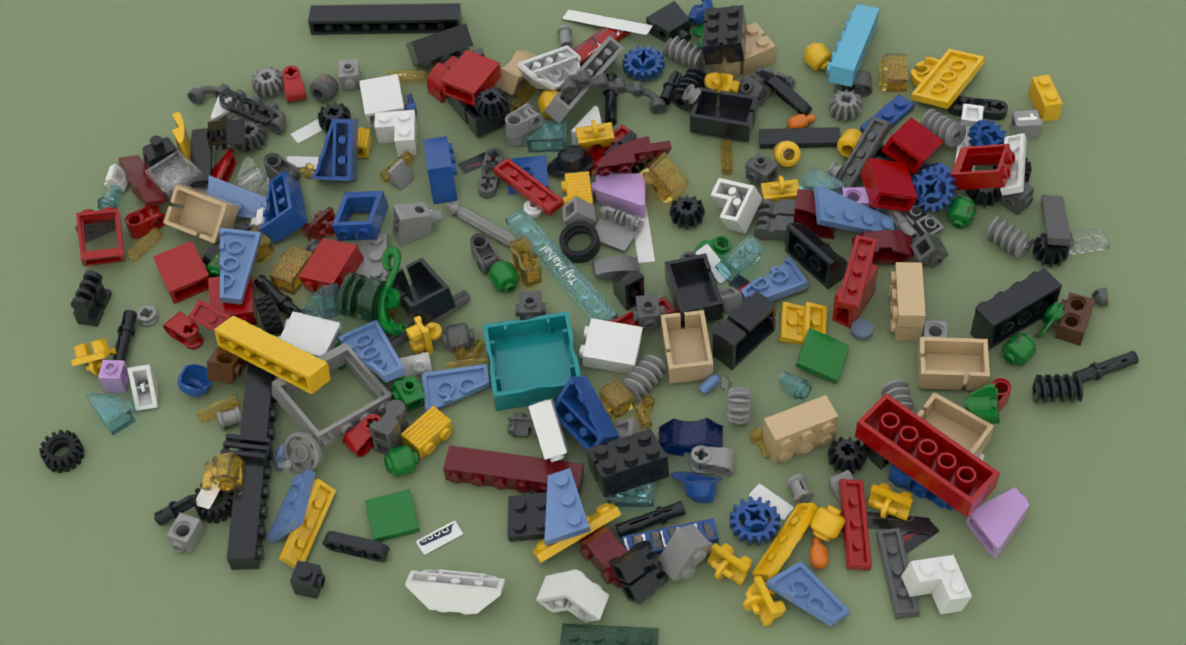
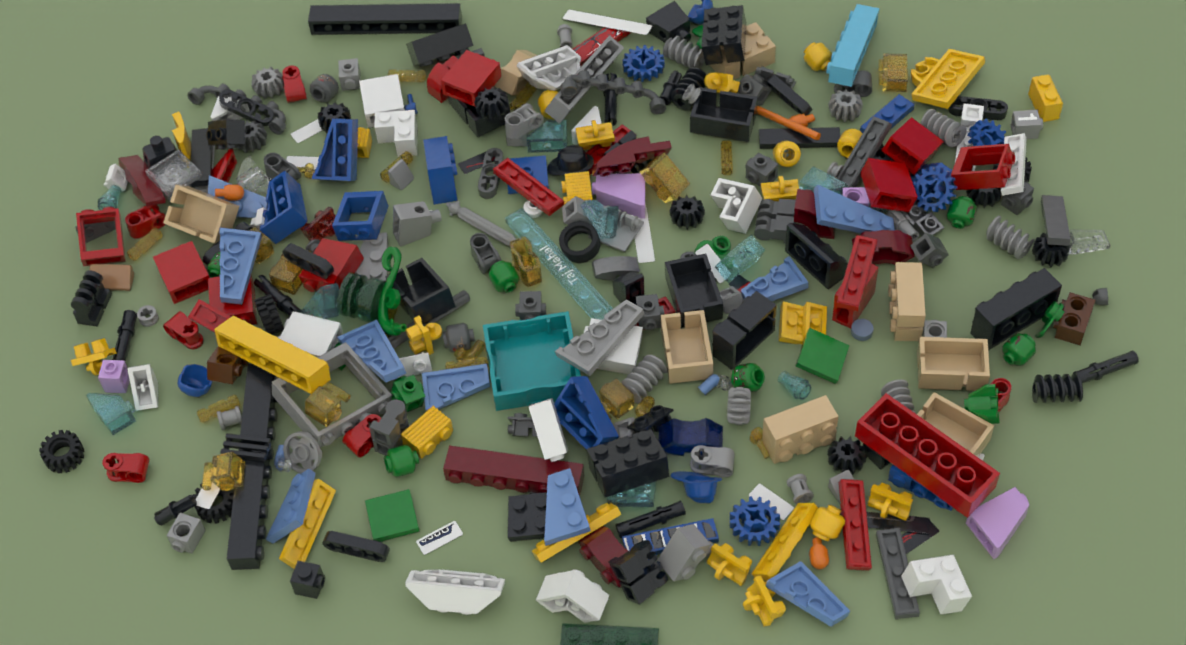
(115, 276): none -> medium nougat slope
(128, 467): none -> red piece
(231, 192): none -> orange cylinder
(308, 261): none -> black beam
(325, 403): none -> clear yellow brick
(601, 338): none -> light grey wing
(602, 219): none -> clear light blue slope
(654, 418): none -> black hinge
(748, 376): none -> green head
(788, 123): none -> orange bar

